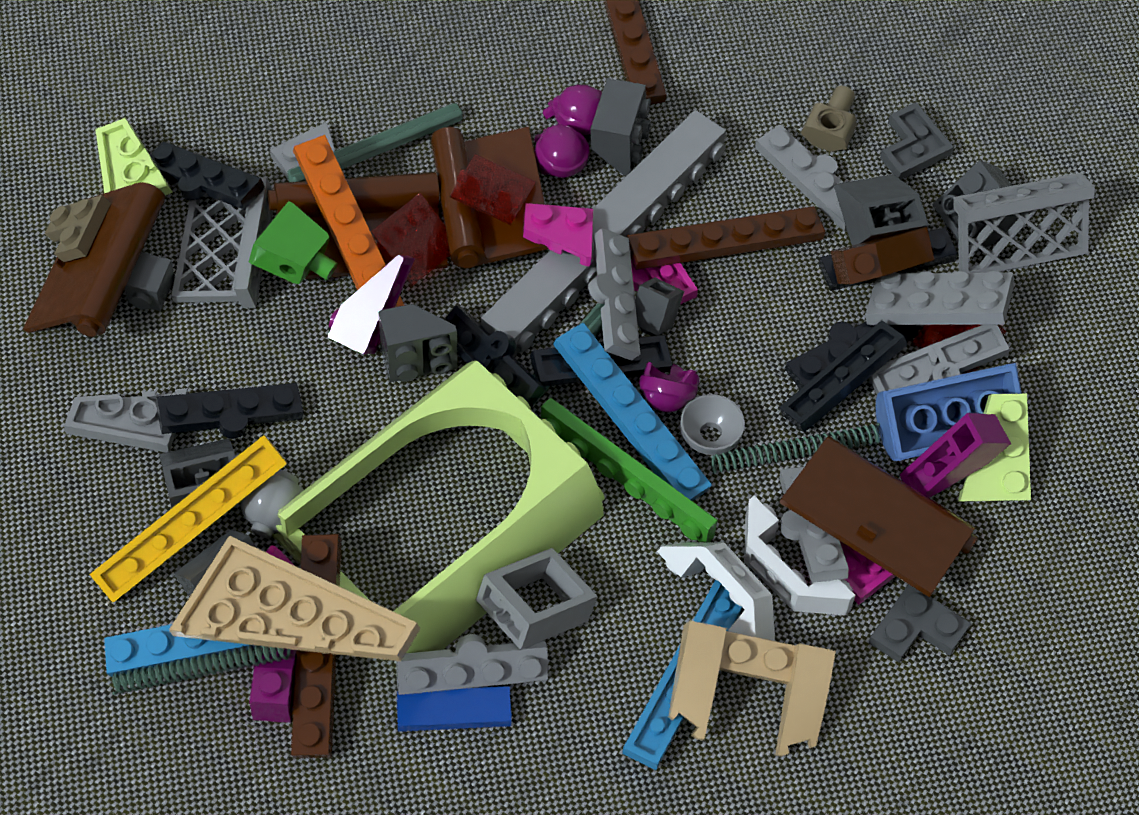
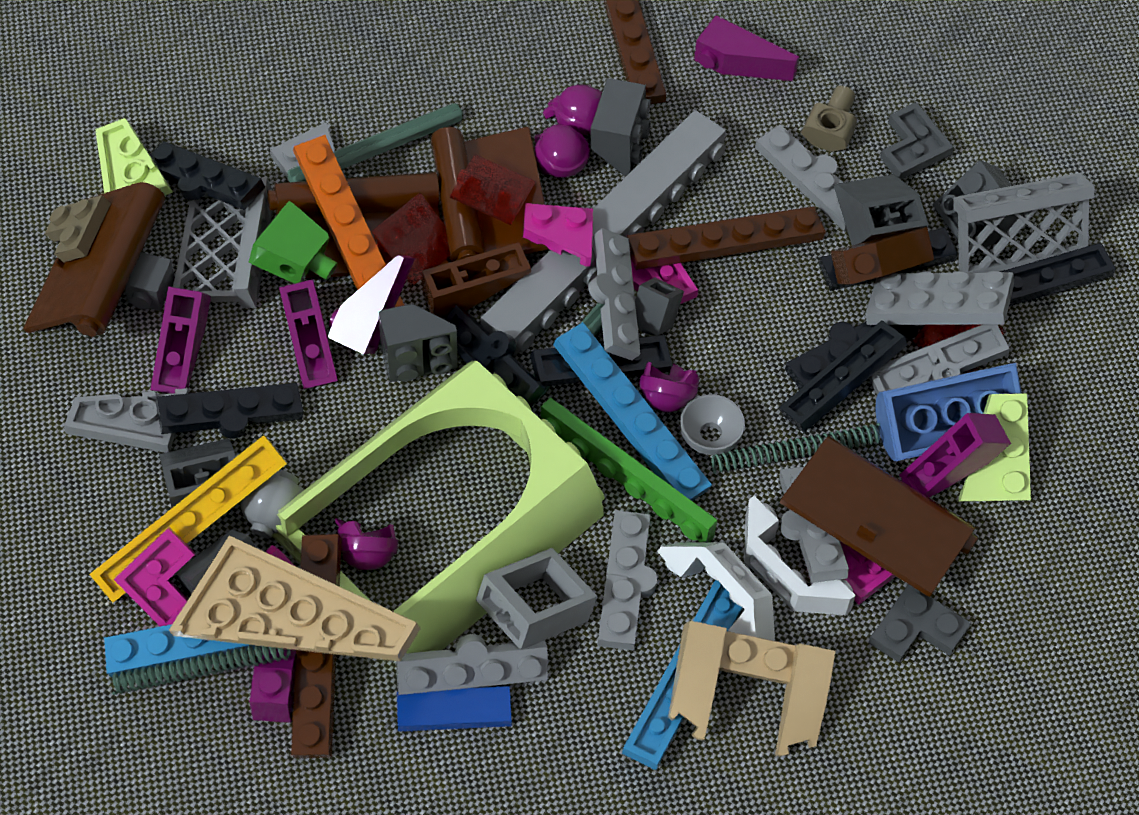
(149, 574): none -> dark pink plate
(179, 339): none -> magenta slope
(308, 334): none -> magenta slope
(369, 549): none -> magenta hat
(473, 278): none -> reddish brown slope
(625, 580): none -> light grey hinge
(741, 53): none -> magenta slope
(1060, 273): none -> black plate

